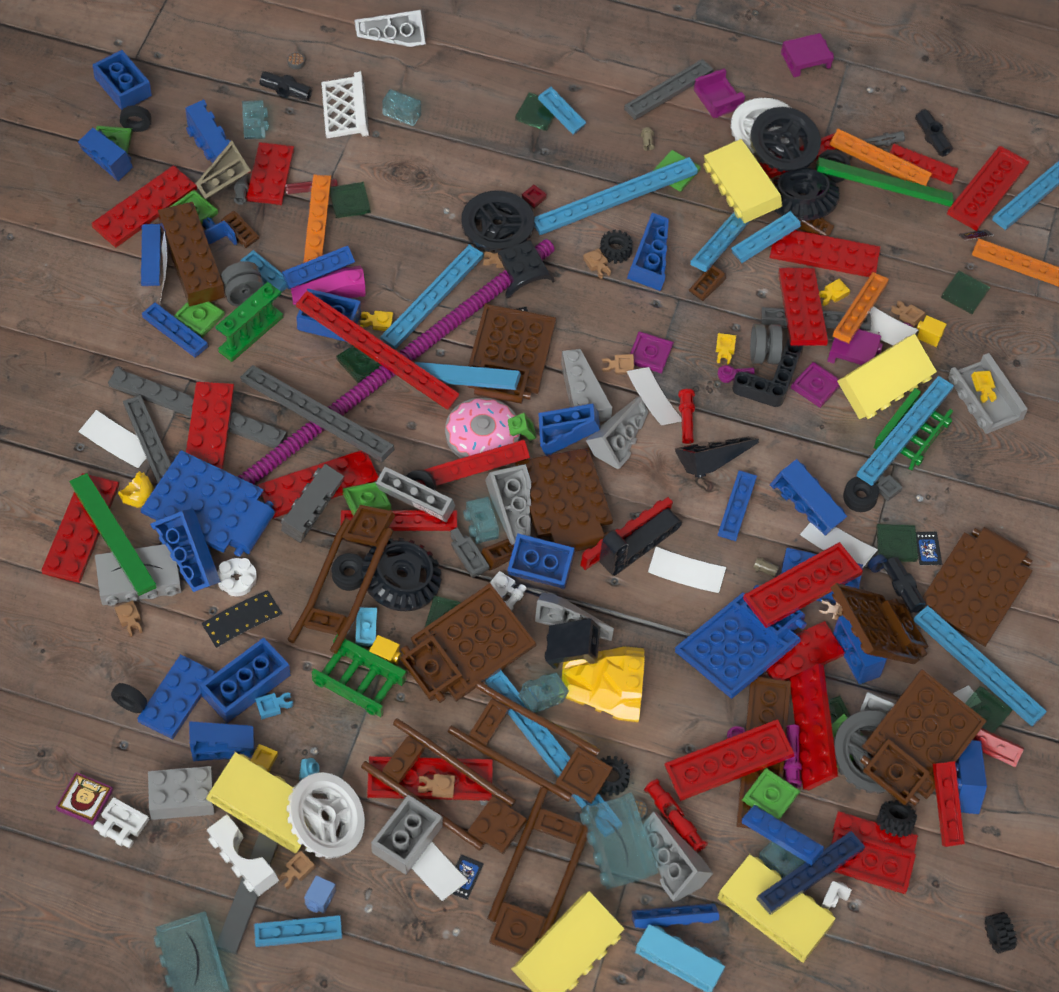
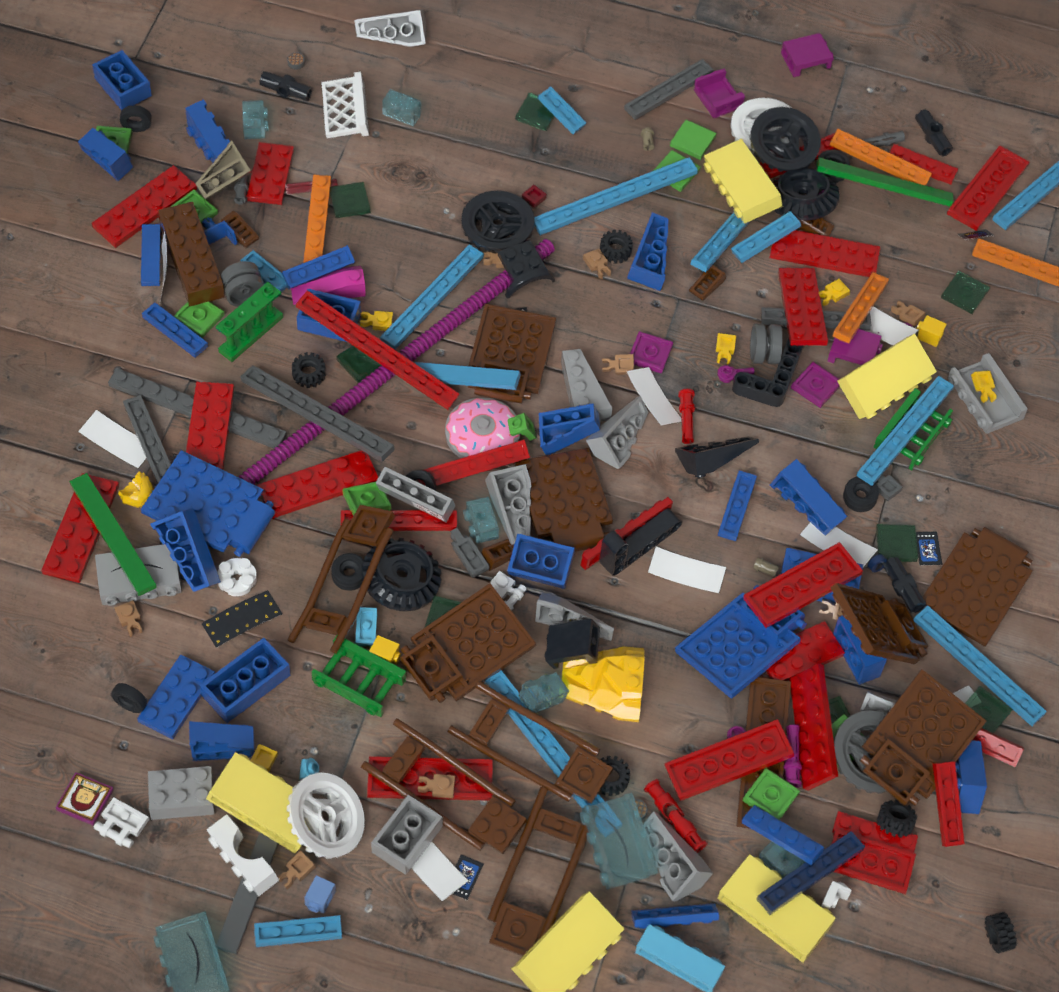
(270, 705): dark azure plate -> none
(308, 361): none -> black tyre
(311, 503): dark grey wedge -> none
(693, 139): none -> bright green tile

